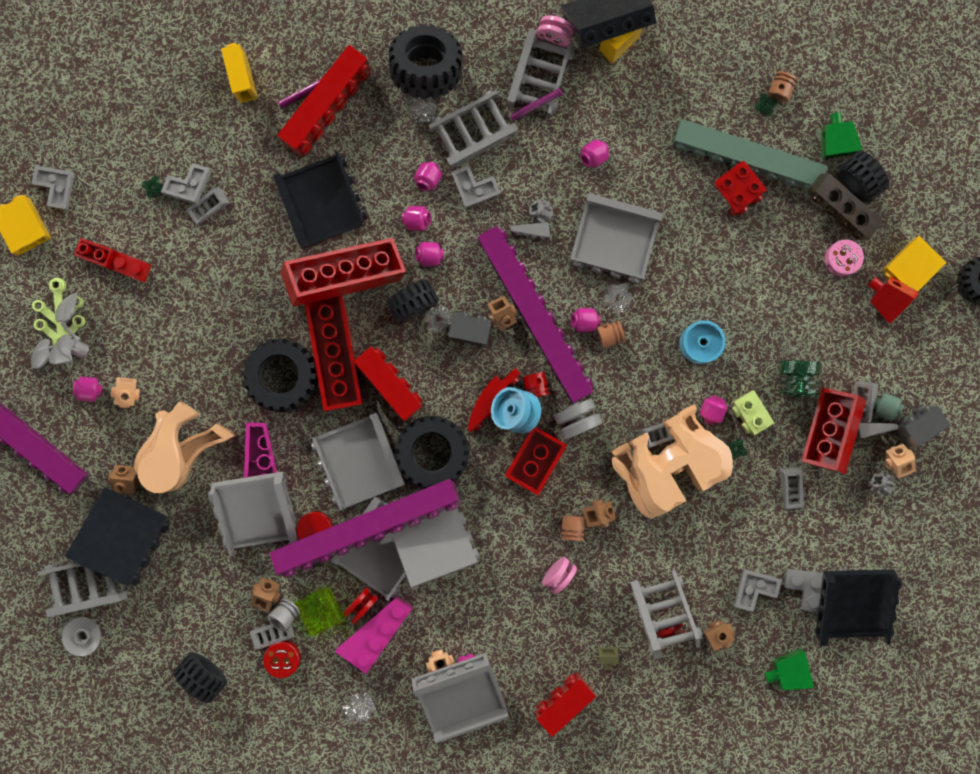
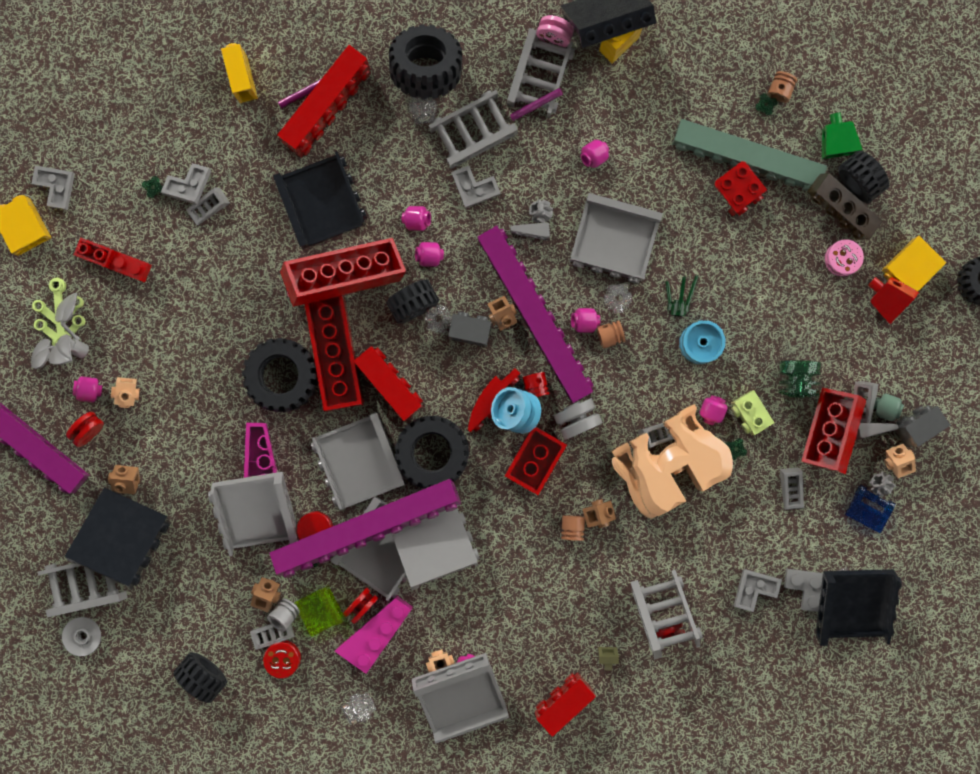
(84, 429): none -> red head
(166, 463): light nougat animal -> none
(427, 176): dark pink head -> none
(559, 575): bright pink head -> none
(679, 306): none -> dark green plant
(713, 632): medium nougat brick -> none
(791, 671): green torso -> none
(868, 515): none -> clear blue plate

